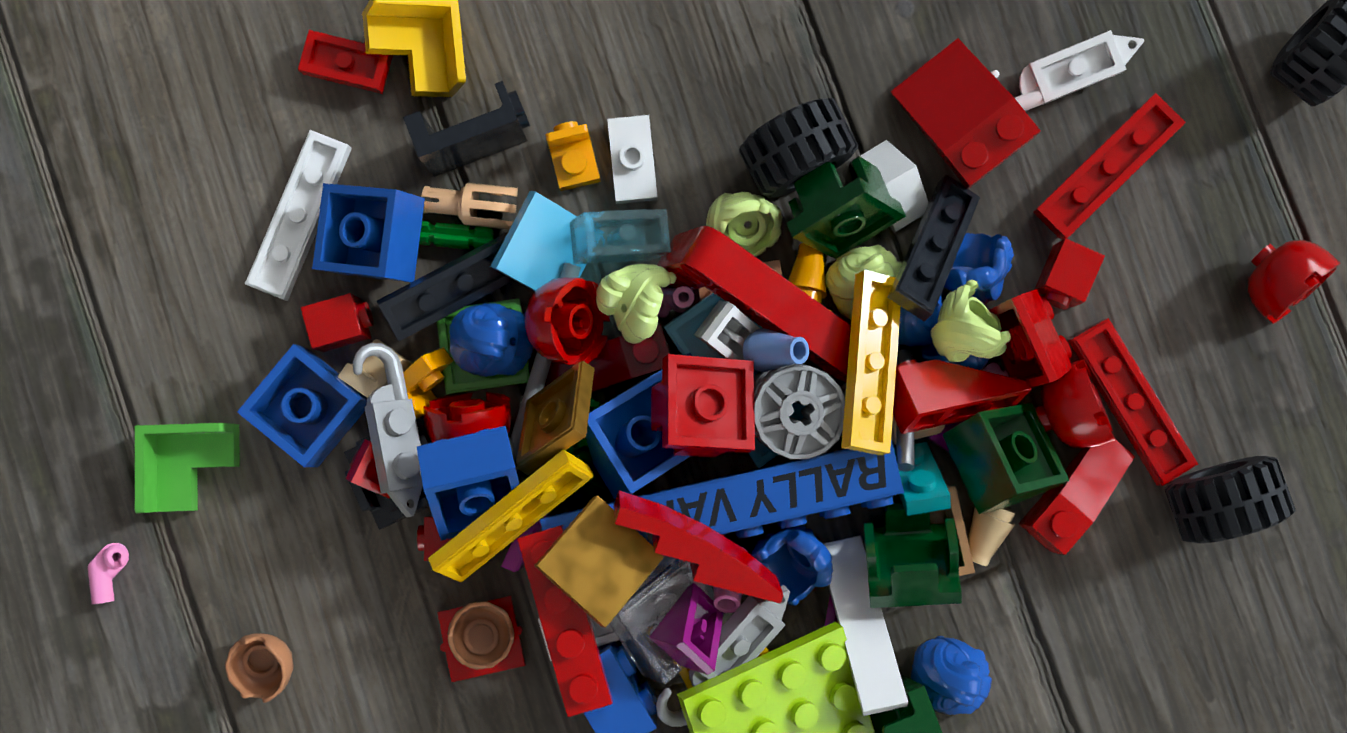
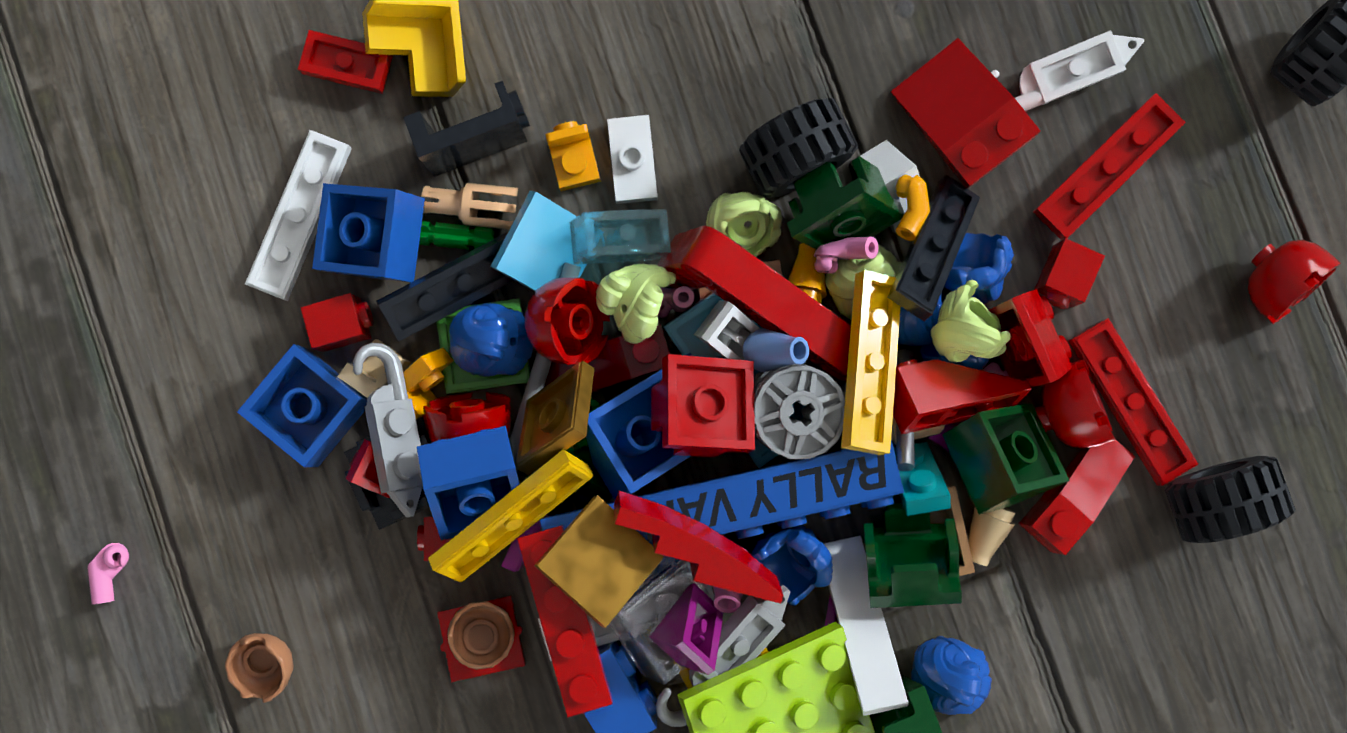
(169, 462): bright green panel -> none
(845, 249): none -> bright pink arm
(917, 206): none -> light orange arm

